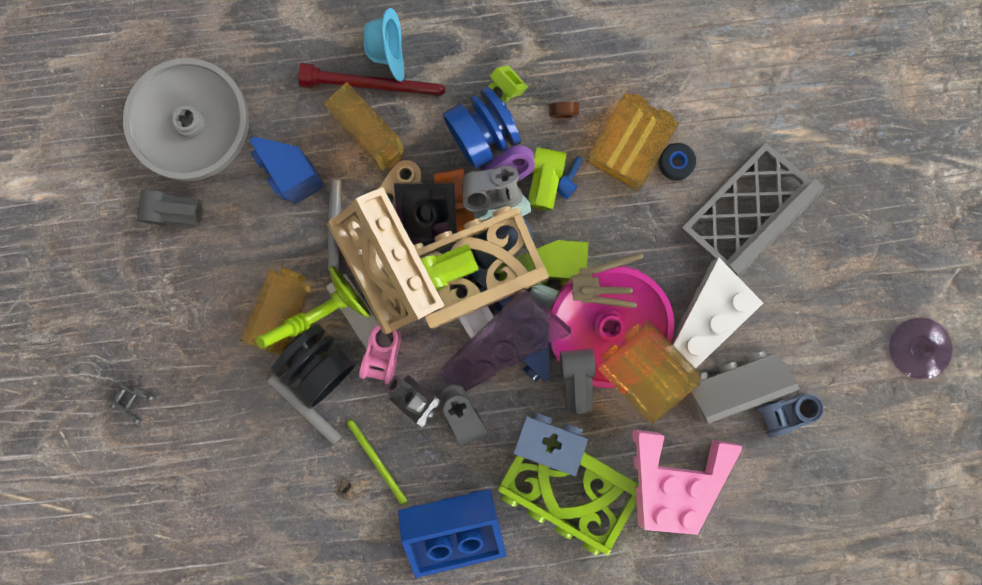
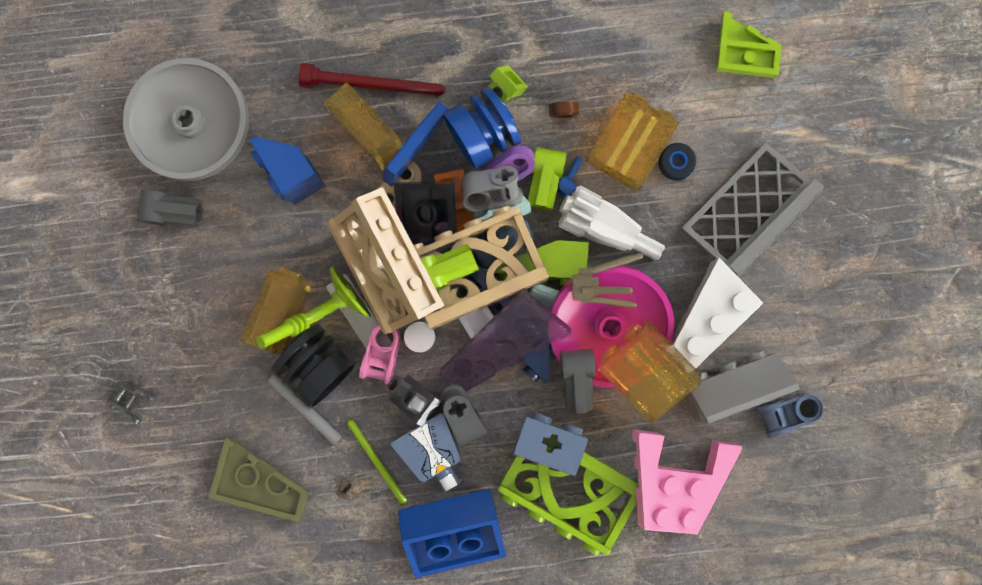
(256, 485): none -> olive wing
(334, 209): light grey bar -> none
(384, 41): medium azure piece -> none
(414, 144): none -> blue tile
(419, 337): none -> white tile
(431, 452): none -> sand blue torso
(604, 223): none -> white piece
(746, 50): none -> lime wing
(908, 353): clear purple dish -> none

